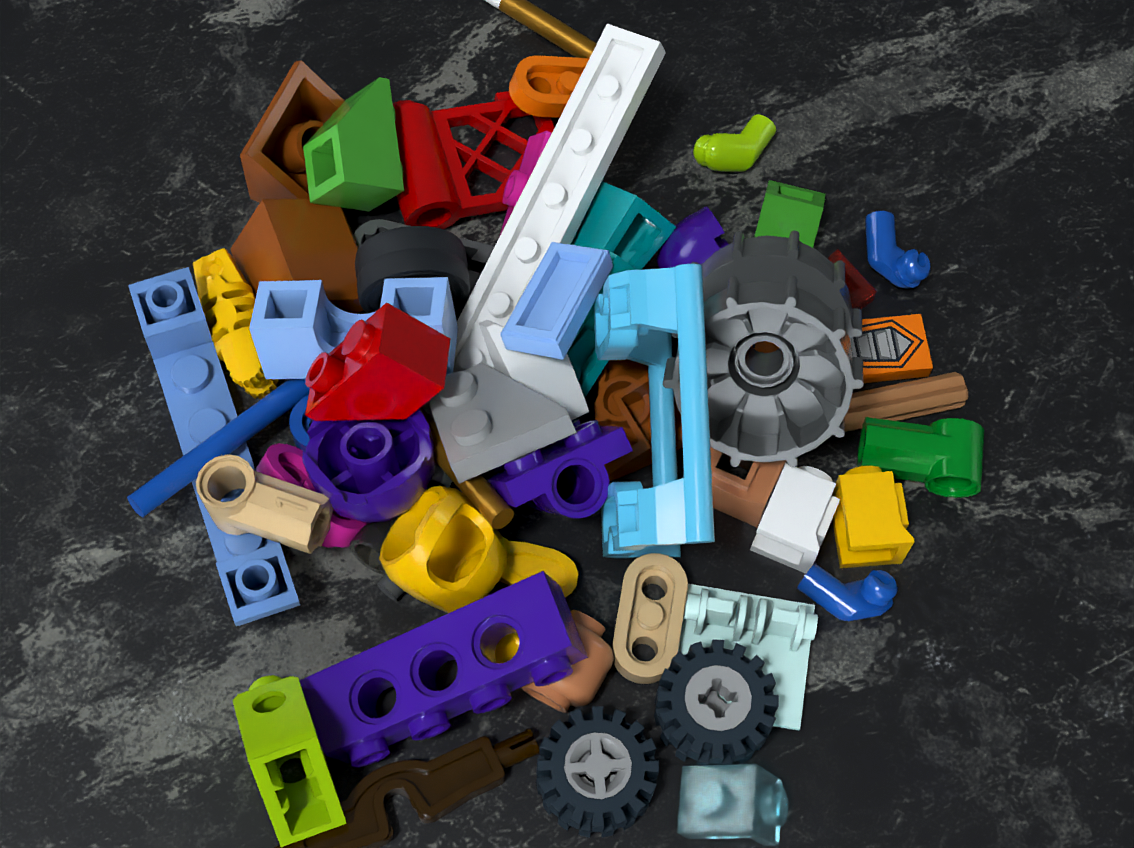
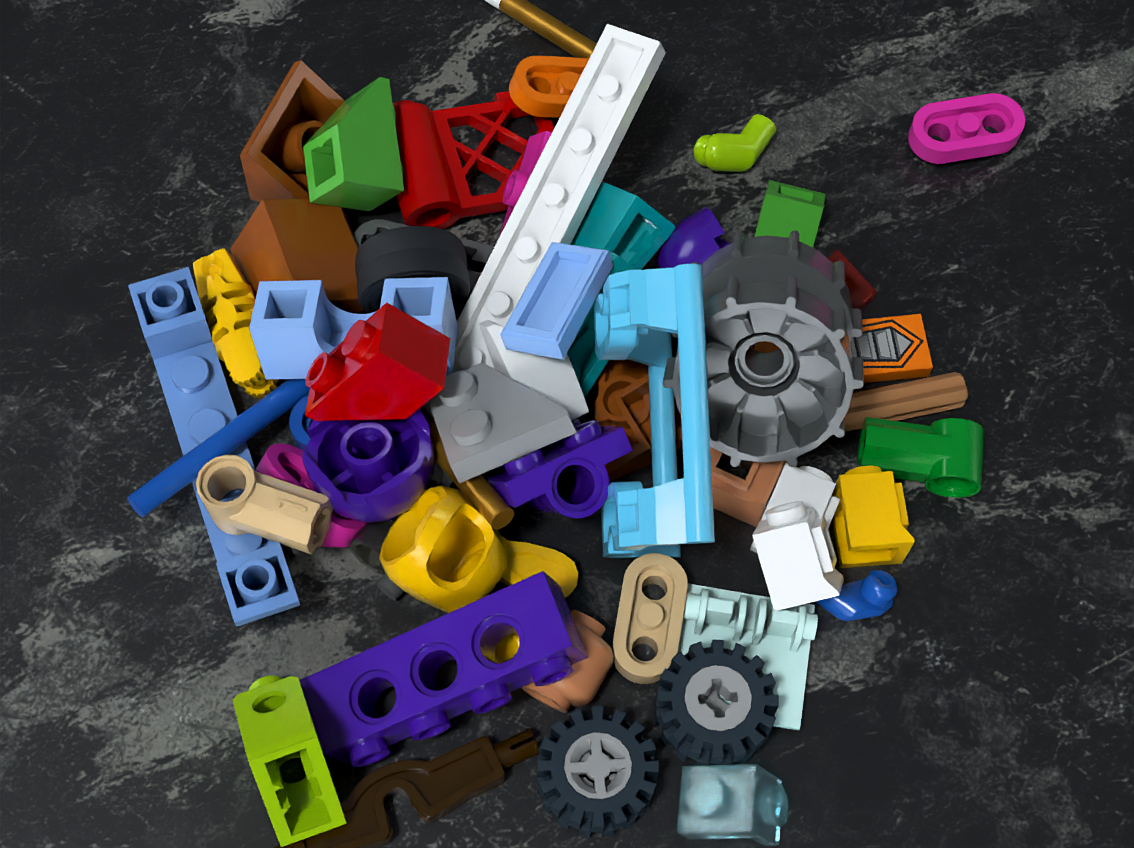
(796, 556): none -> white window
(888, 259): blue arm -> none
(962, 129): none -> dark pink plate

